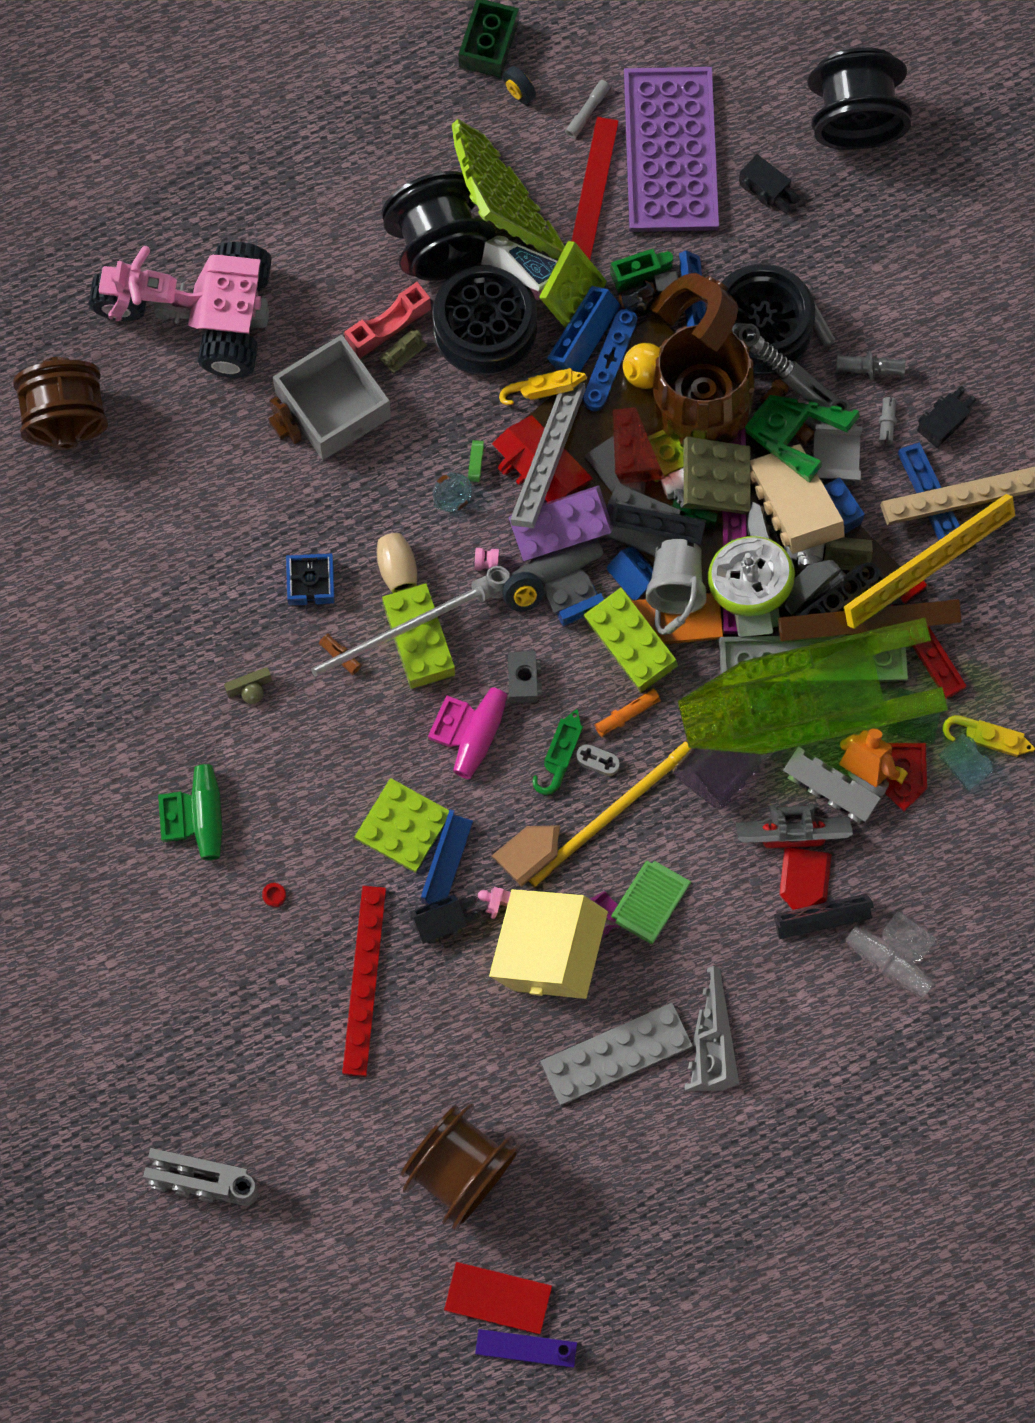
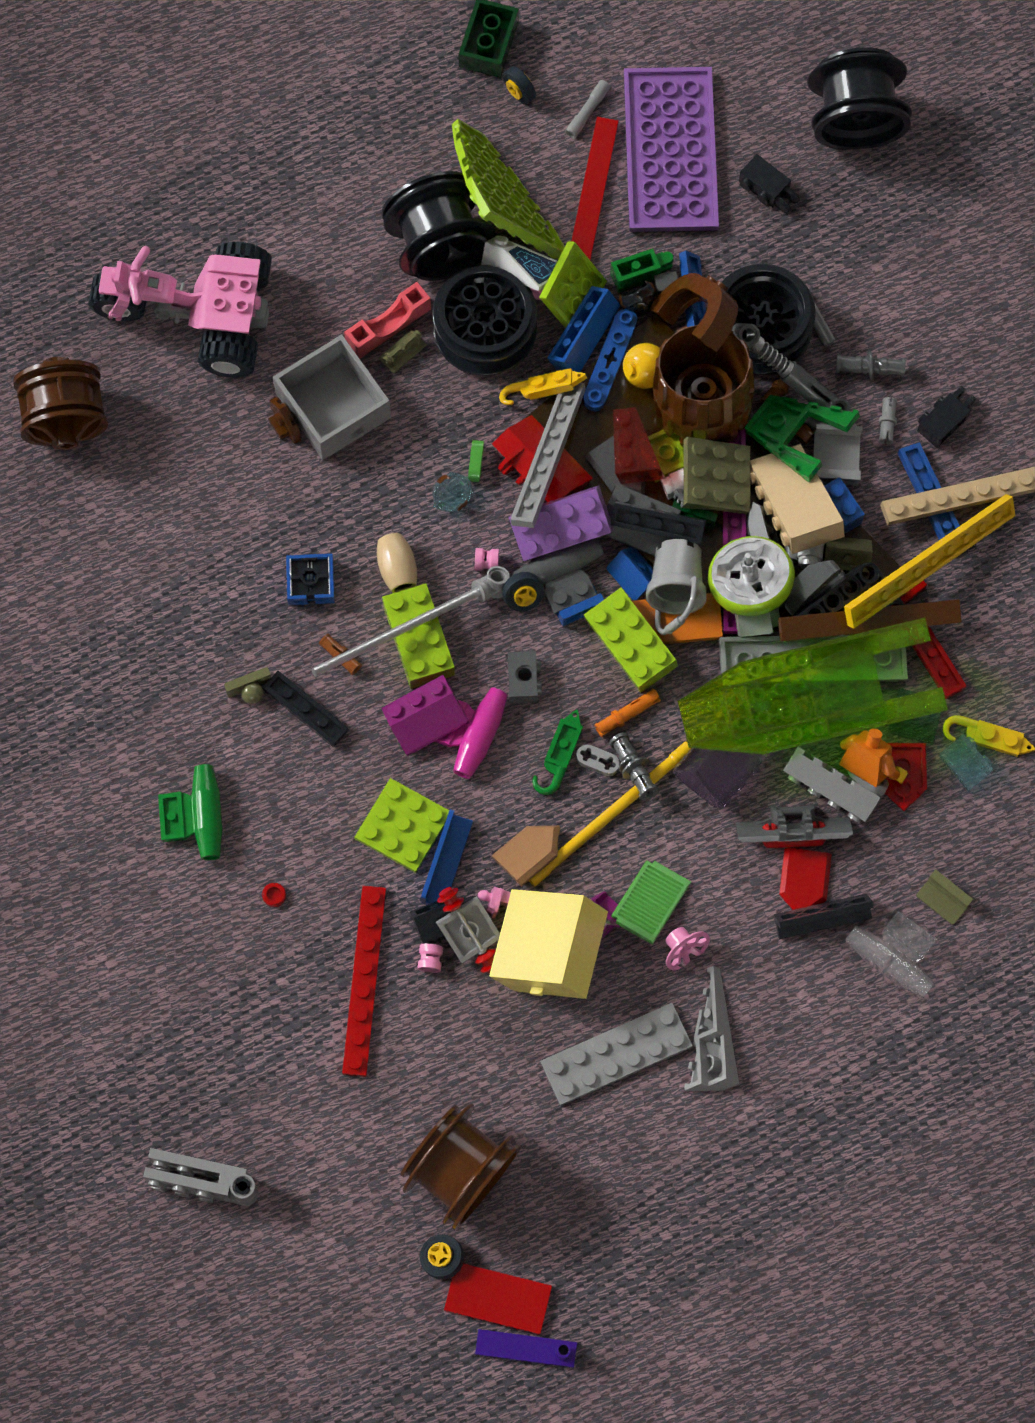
(305, 708): none -> black plate
(425, 715): none -> magenta slope
(430, 958): none -> bright pink wheel
(434, 1251): none -> black wheel
(468, 928): none -> light grey plate
(633, 766): none -> dark grey piece
(683, 944): none -> bright pink wheel
(944, 897): none -> olive panel

